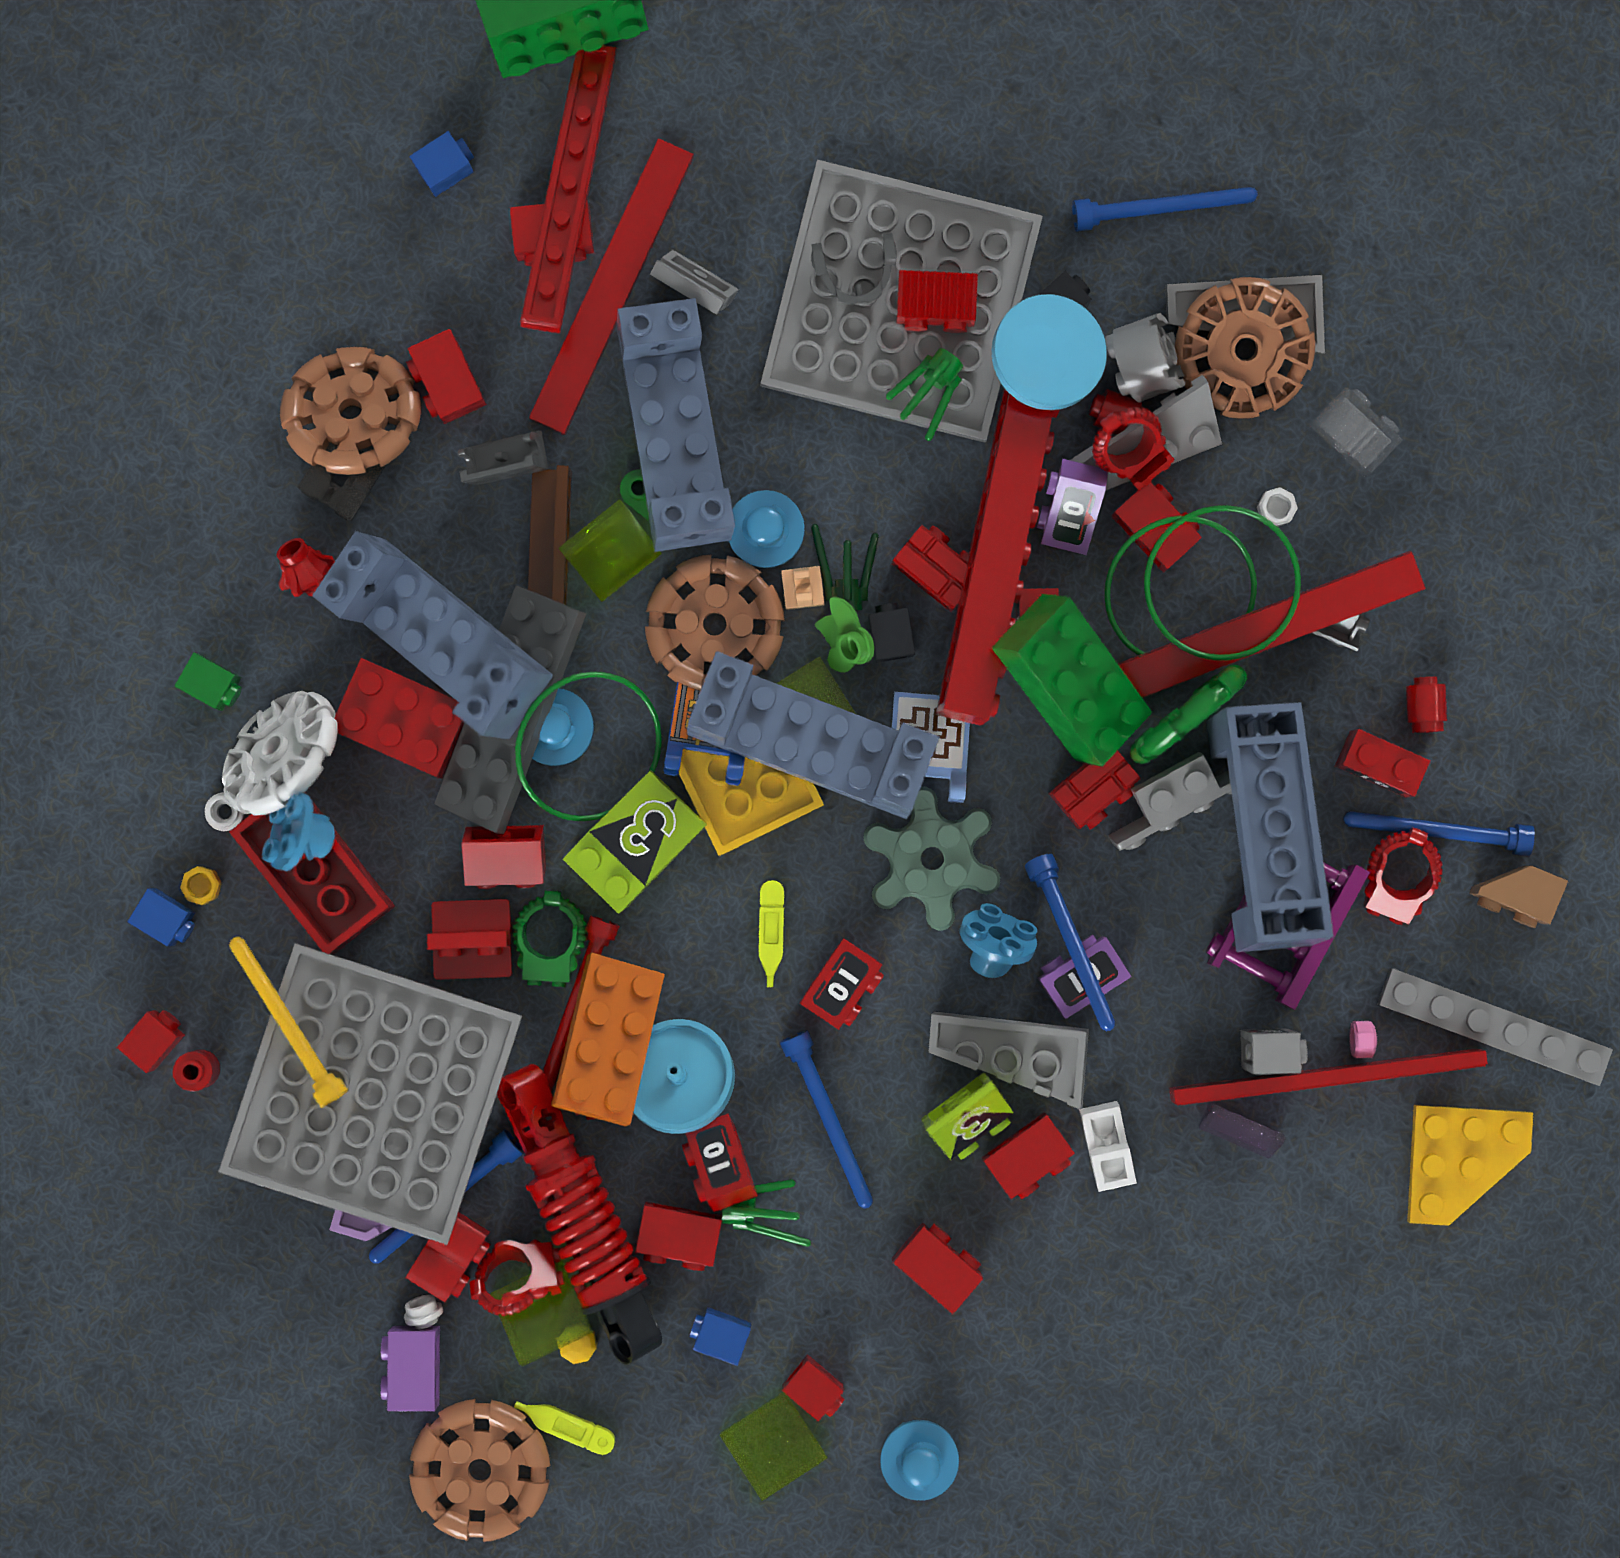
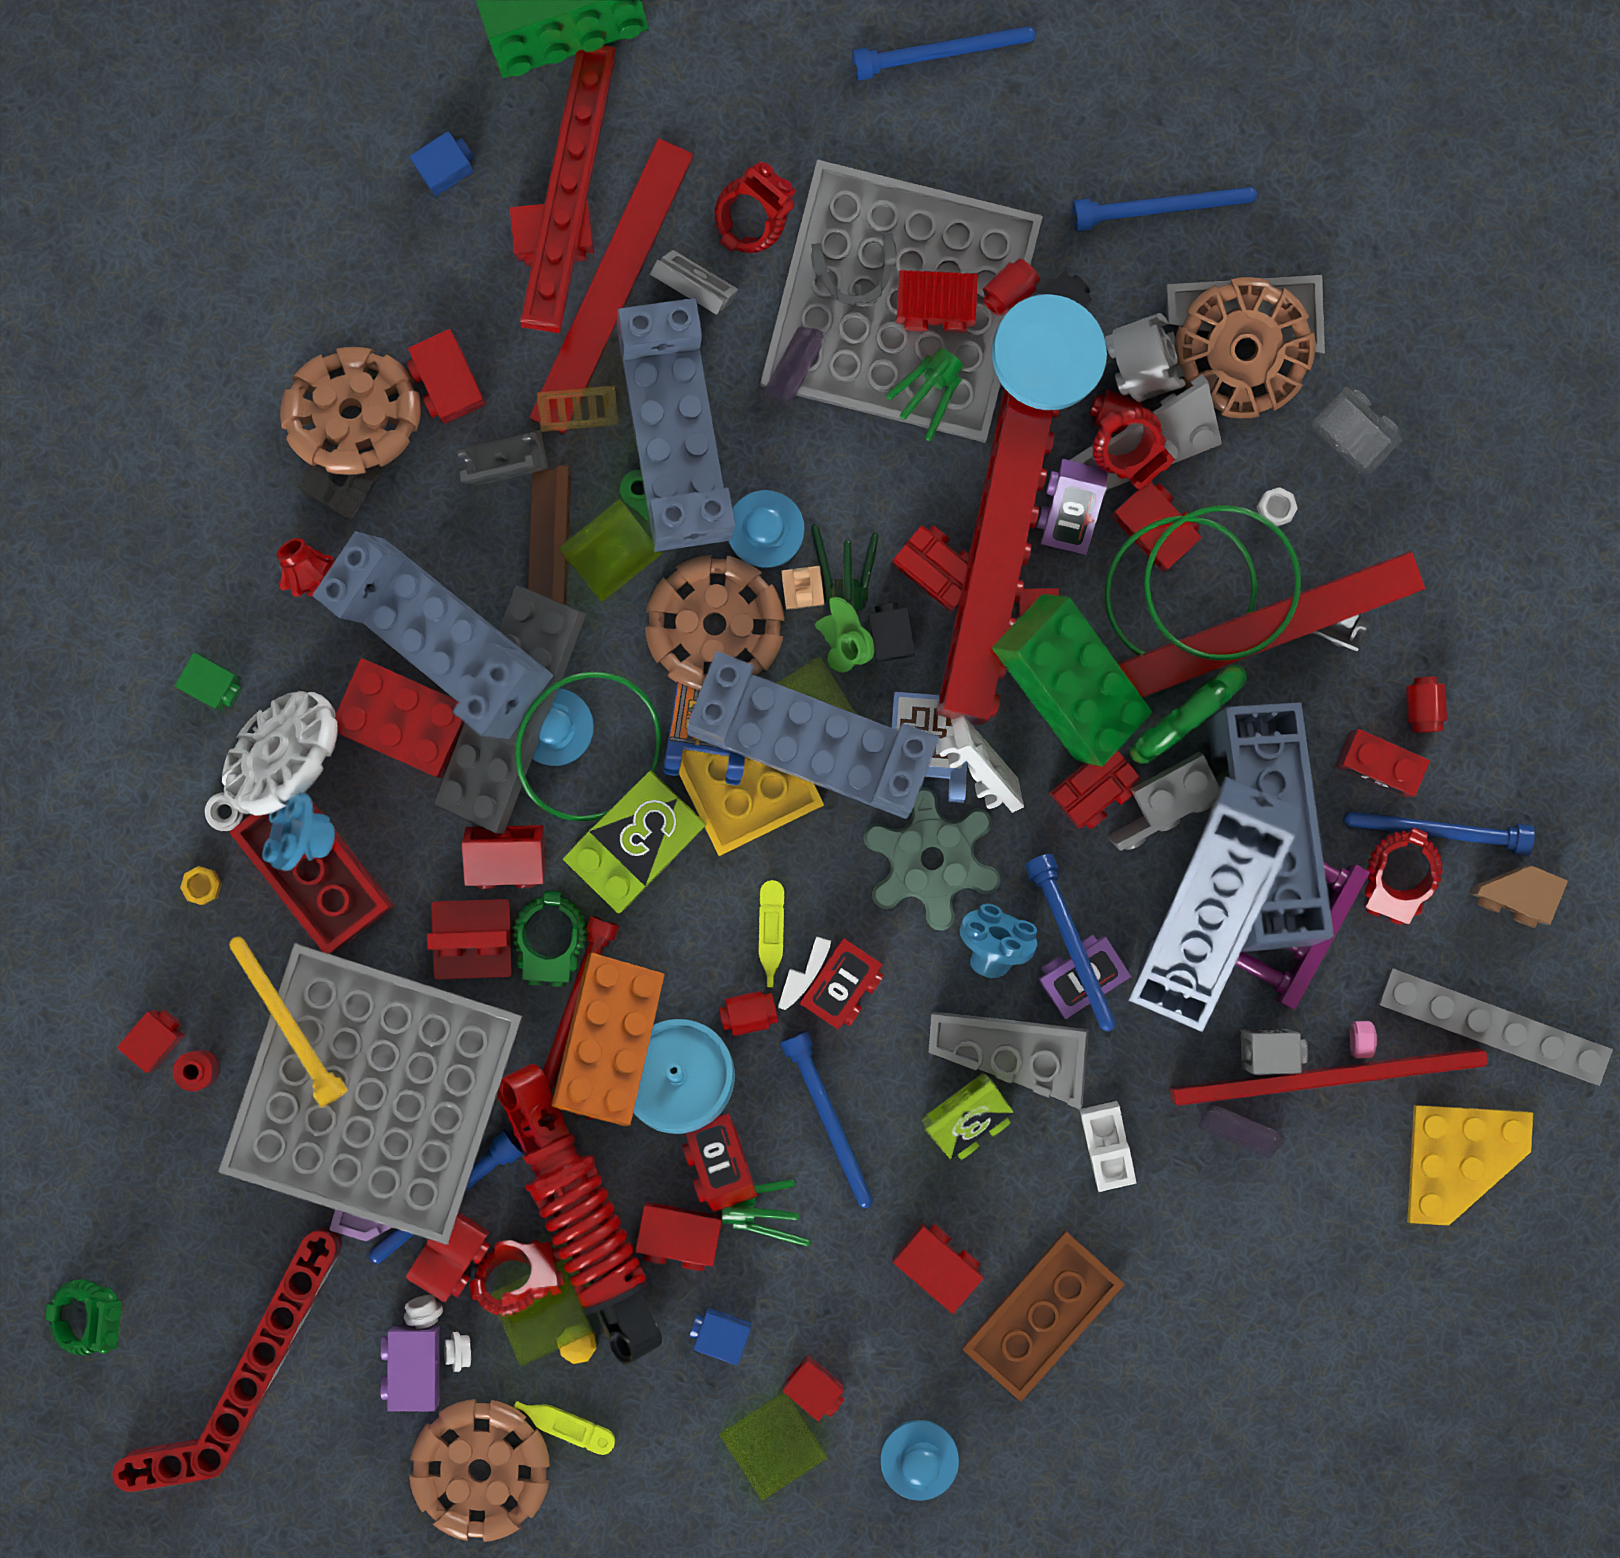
(102, 1318): none -> green piece
(163, 918): blue brick -> none
(234, 1399): none -> red beam
(457, 1351): none -> white plate
(609, 400): none -> clear yellow slope
(748, 1013): none -> red brick
(773, 194): none -> red piece
(794, 365): none -> clear purple slope
(797, 981): none -> white slope
(871, 62): none -> blue piece
(993, 776): none -> white plate
(1010, 286): none -> red brick
(1029, 1157): red brick -> none
(1042, 1315): none -> dark orange plate
(1216, 904): none -> plate

